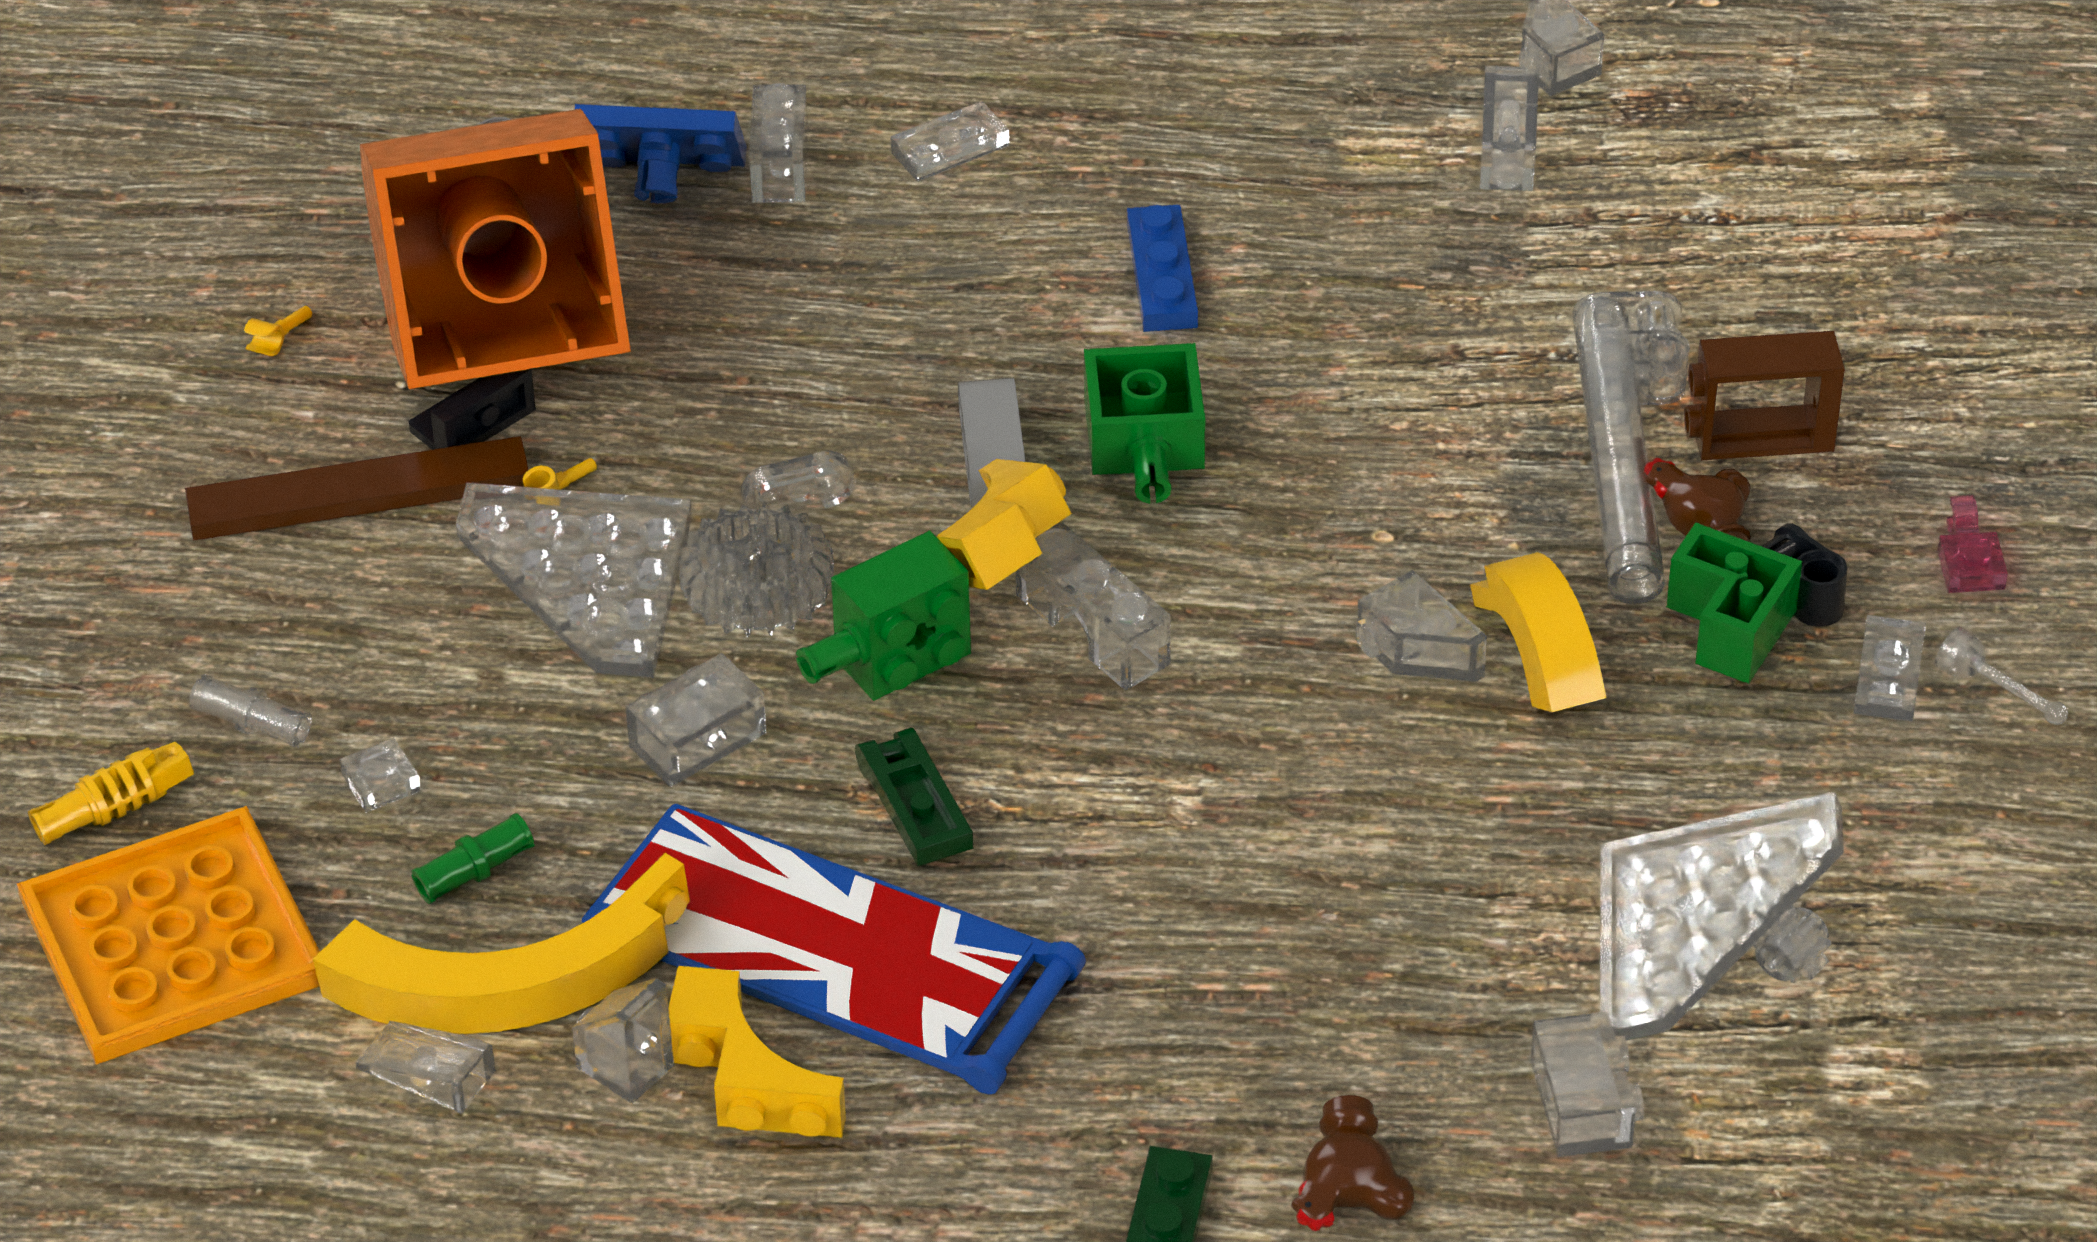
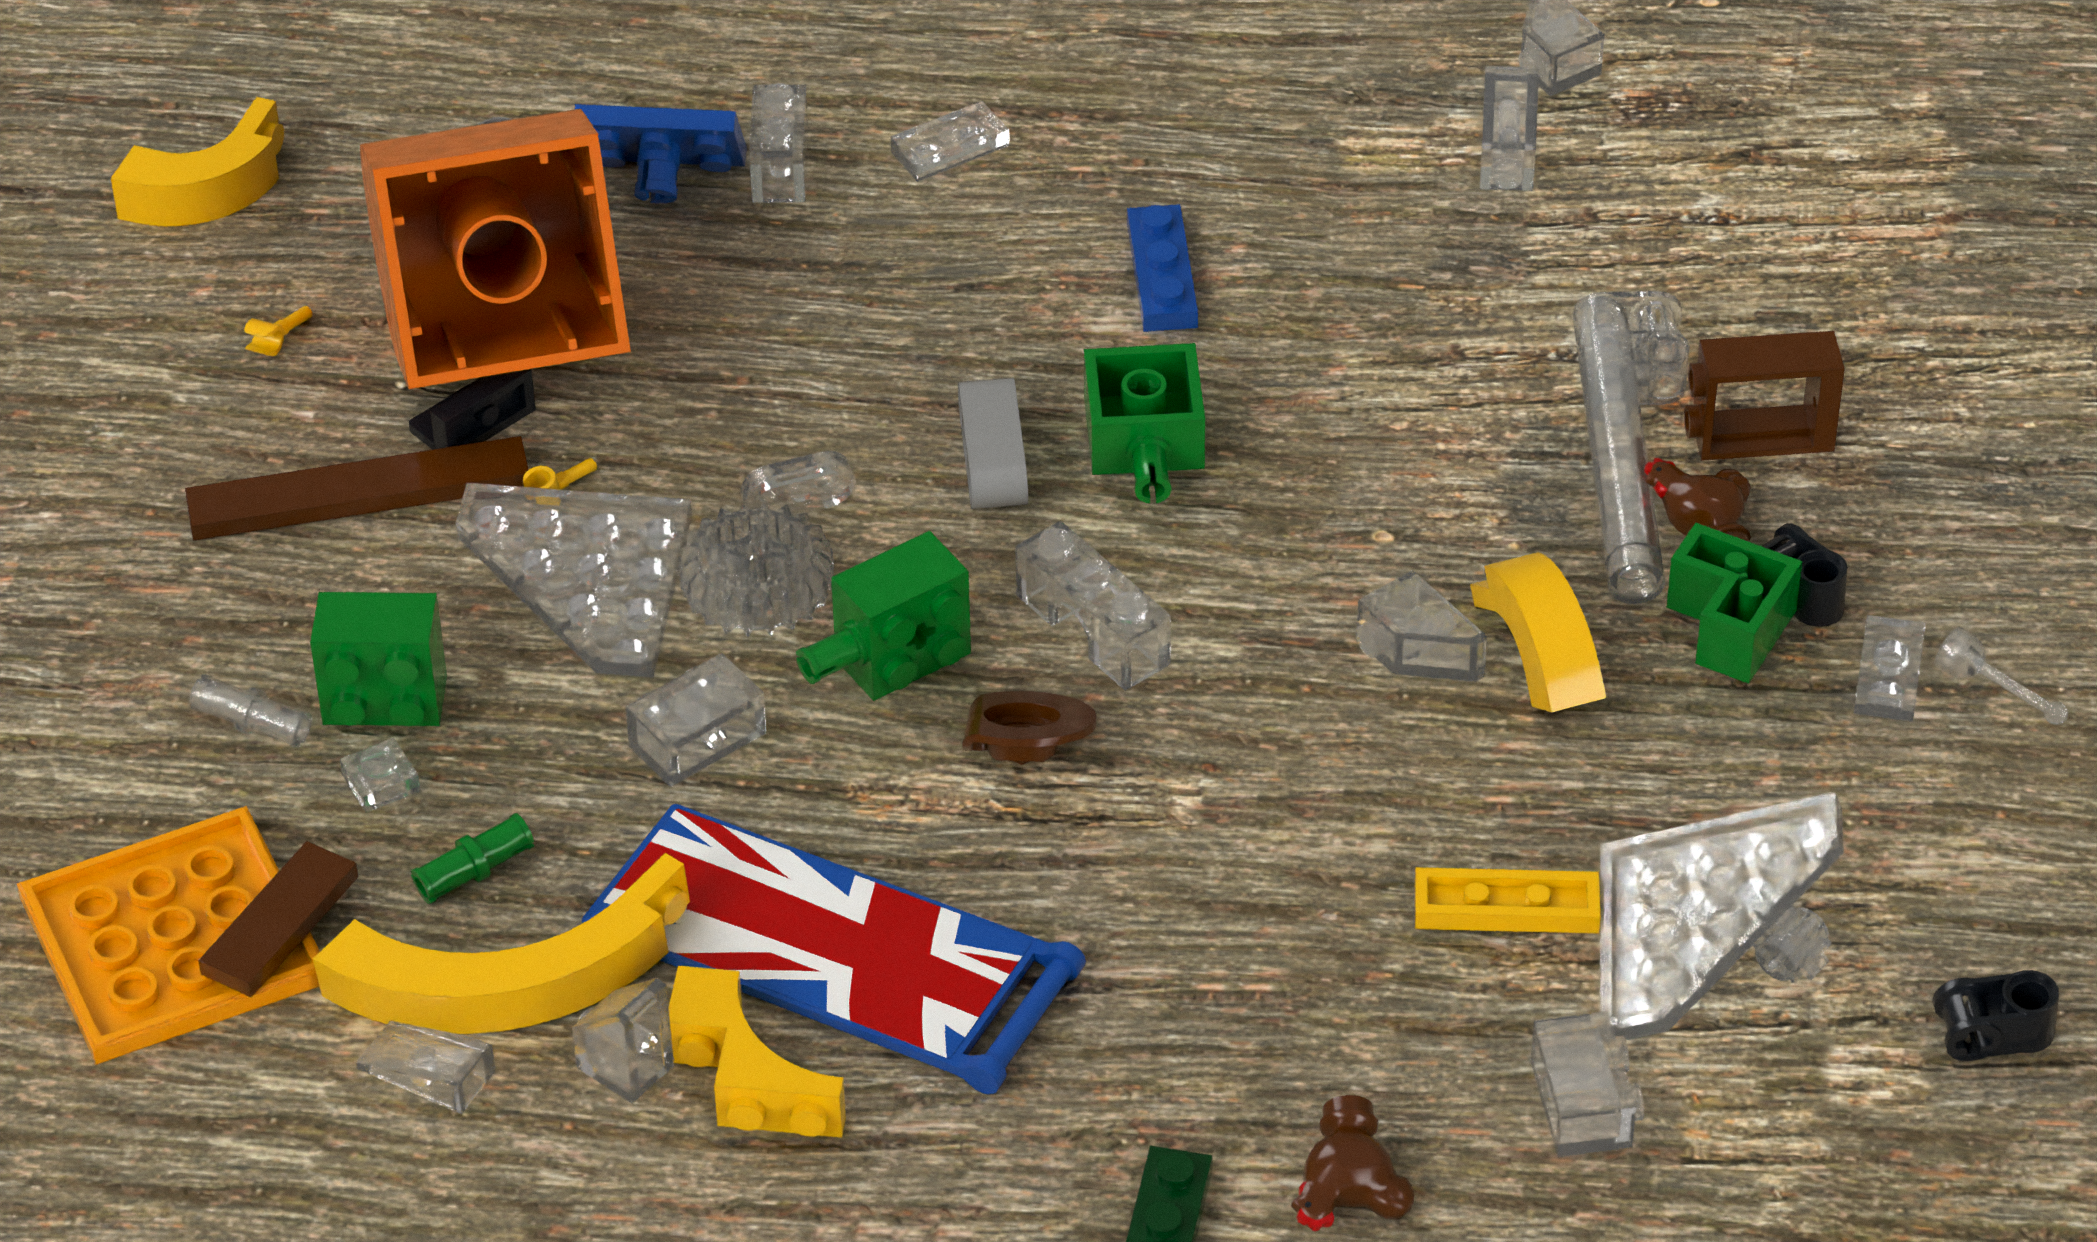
(113, 791): yellow hinge -> none
(202, 184): none -> yellow arch
(278, 919): none -> reddish brown tile
(379, 658): none -> green brick
(915, 797): dark green plate -> none
(1003, 525): yellow arch -> none
(1025, 724): none -> reddish brown hat
(1507, 900): none -> yellow plate
(1970, 558): clear pink plate -> none
(2000, 1016): none -> black piece

